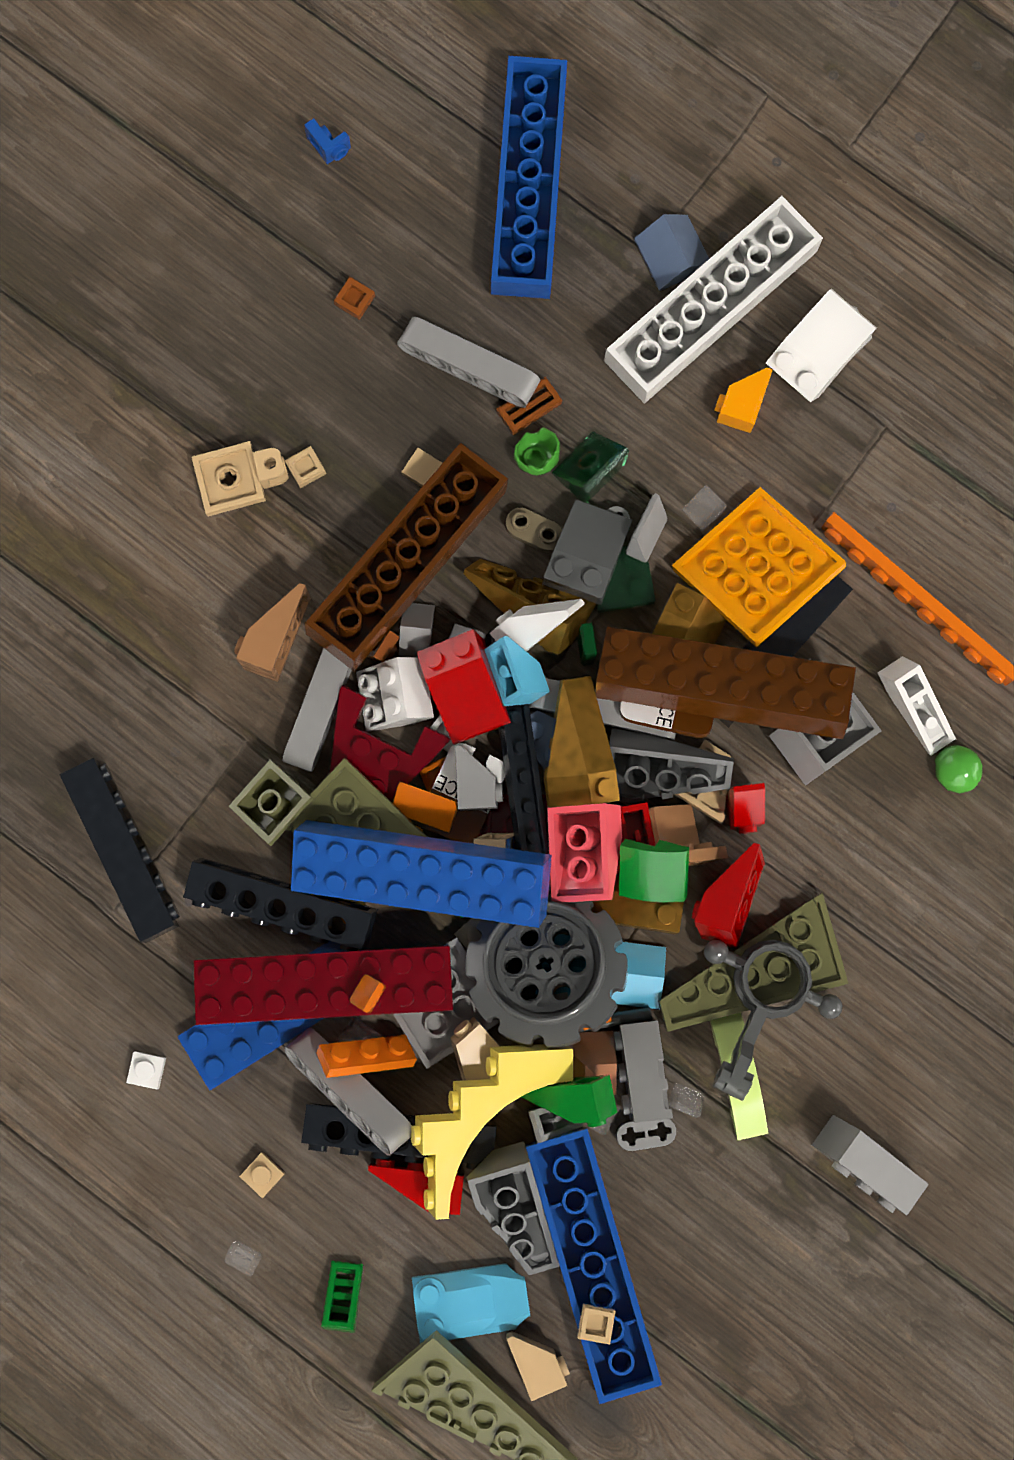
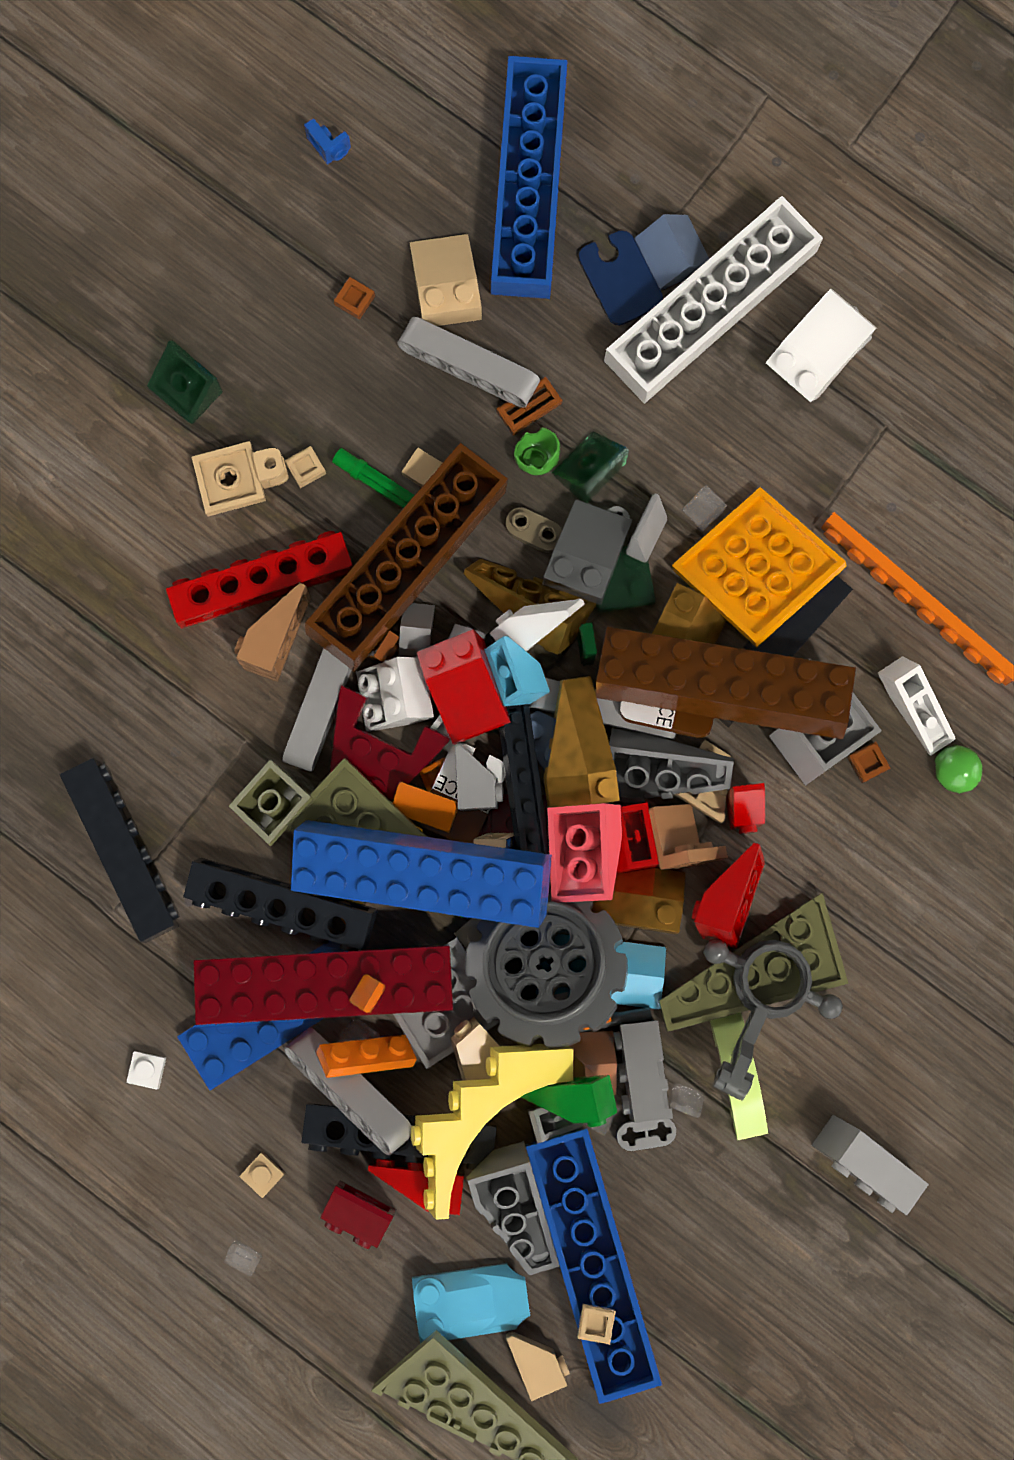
(184, 383): none -> clear green slope
(248, 593): none -> red brick
(352, 1311): green slope -> none
(358, 1215): none -> dark red slope
(362, 471): none -> green axle
(446, 280): none -> tan slope
(622, 286): none -> dark blue piece
(653, 872): green slope -> none
(743, 401): light orange slope -> none
(868, 762): none -> dark orange tile

